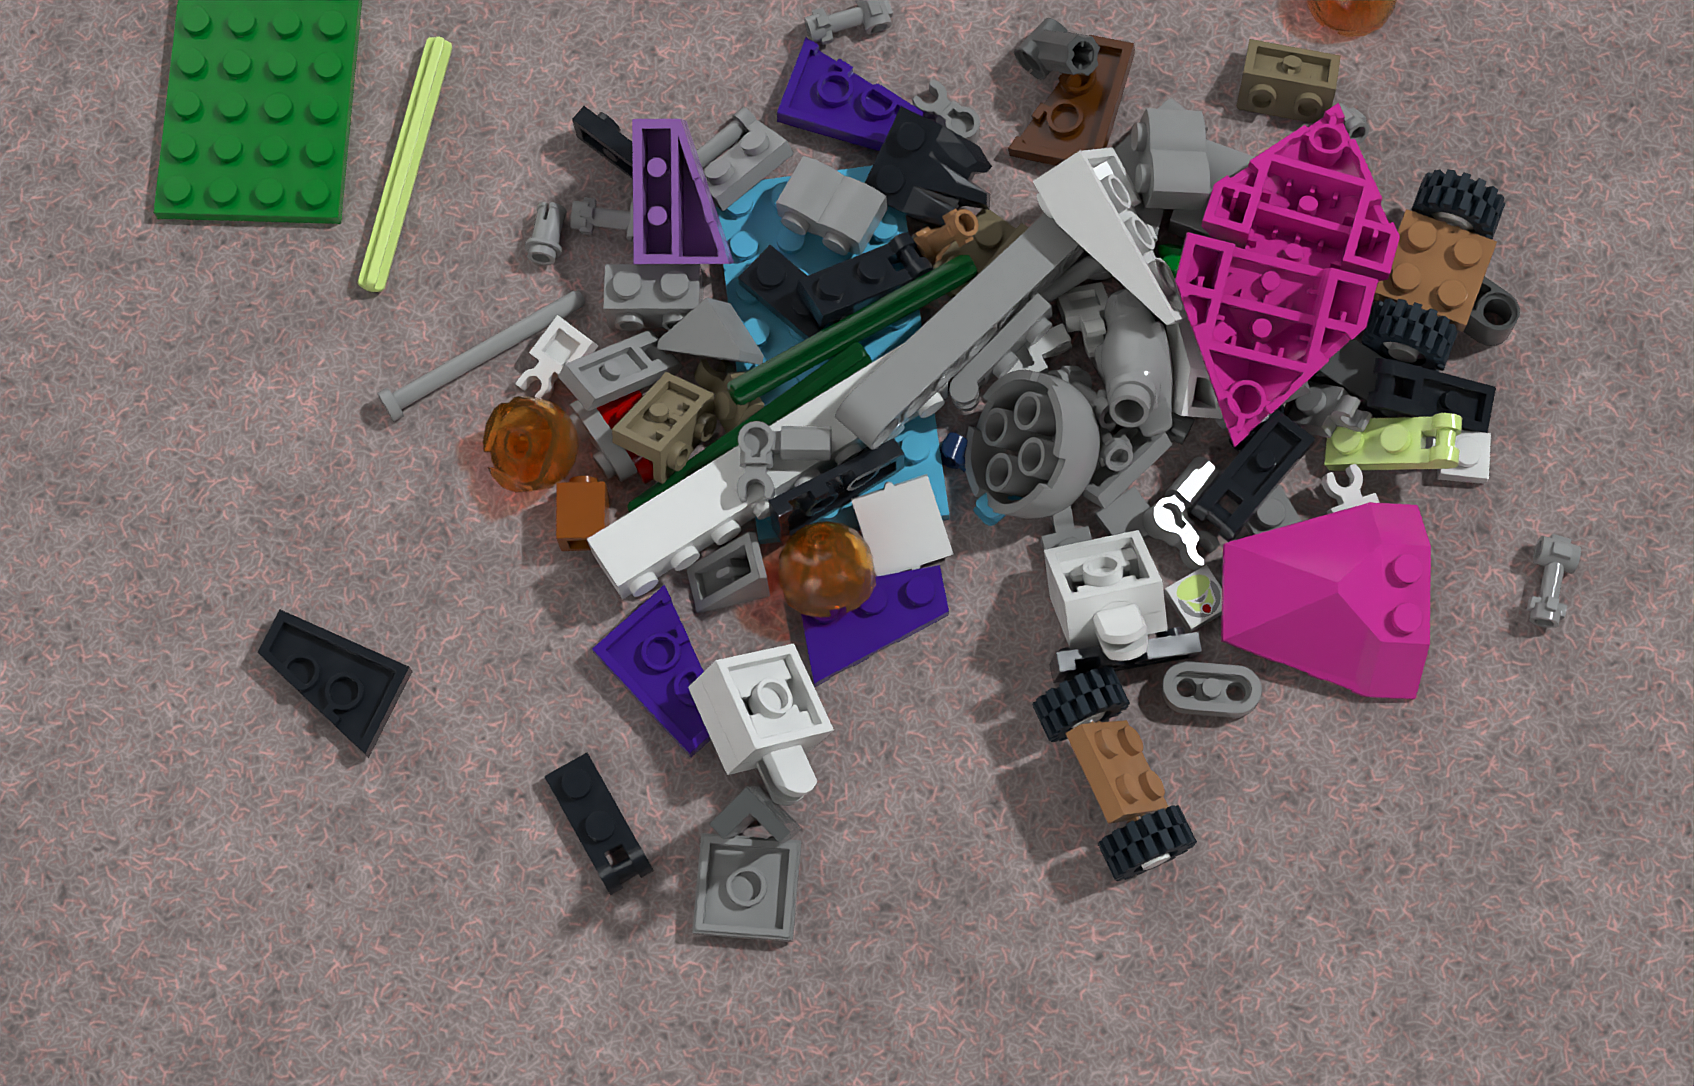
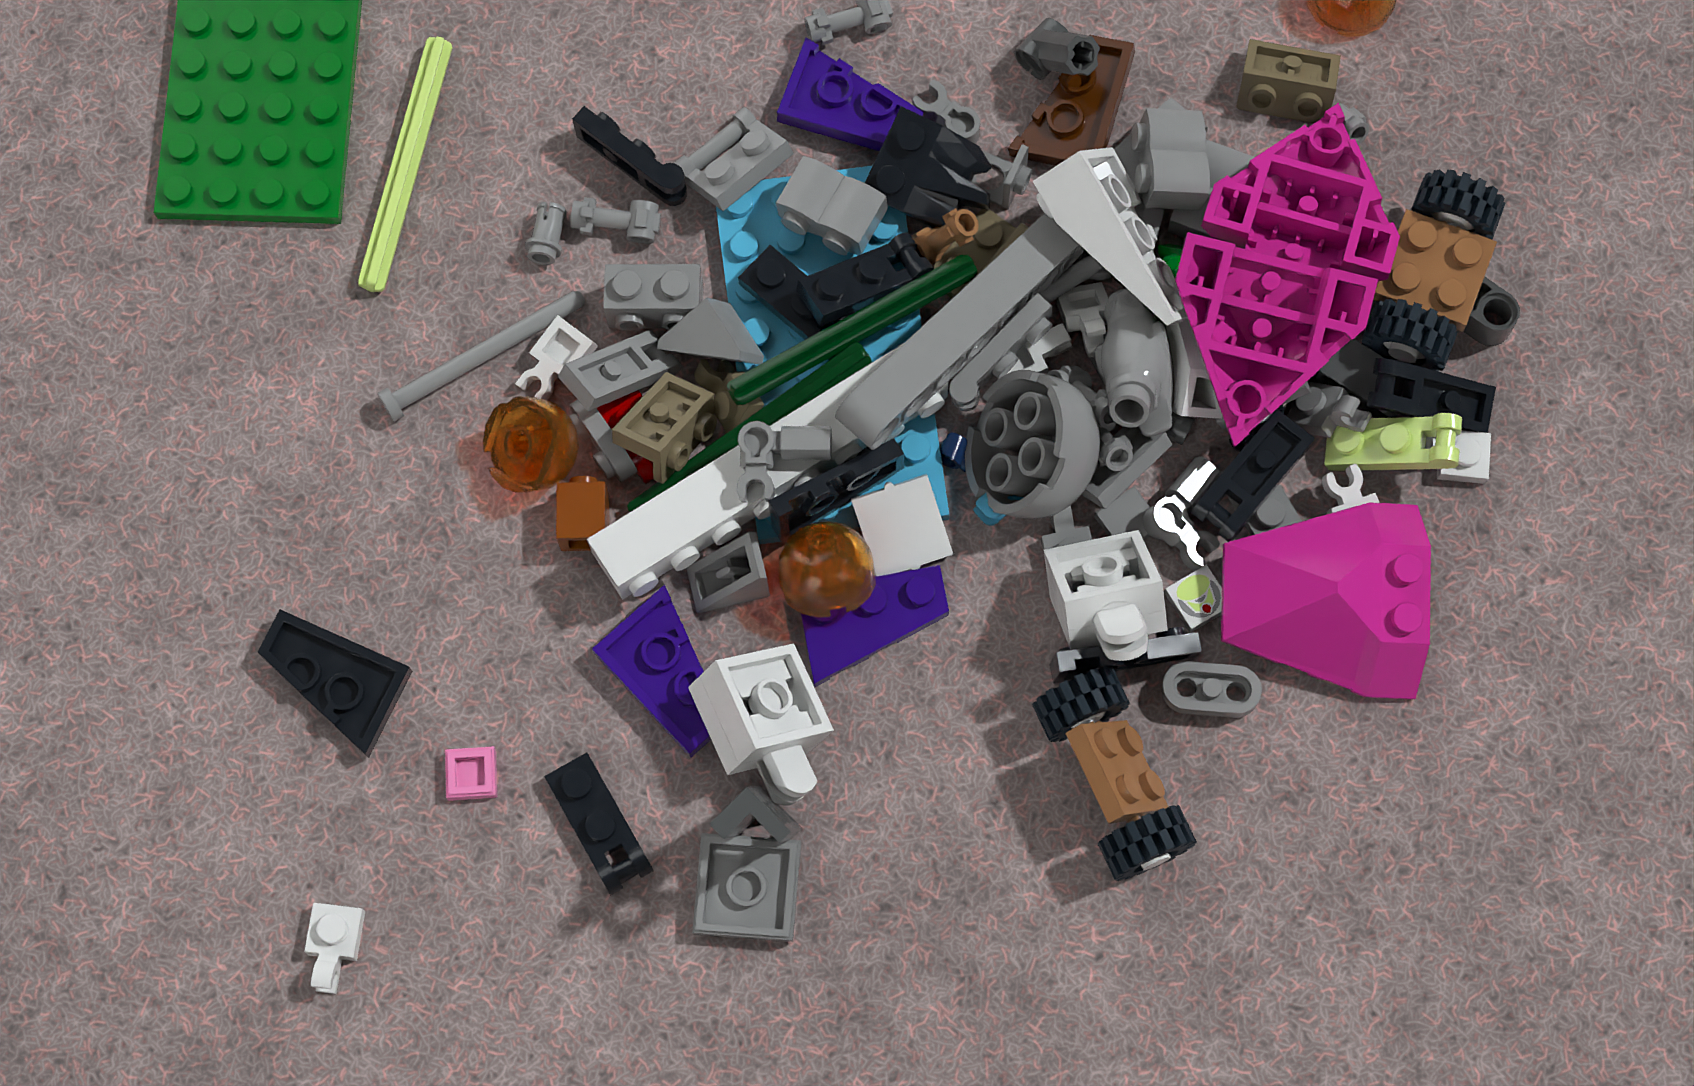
(332, 937): none -> white plate
(471, 773): none -> bright pink tile
(672, 199): medium lavender wedge -> none
(1015, 177): none -> light grey bracket
(1558, 557): light grey bar -> none

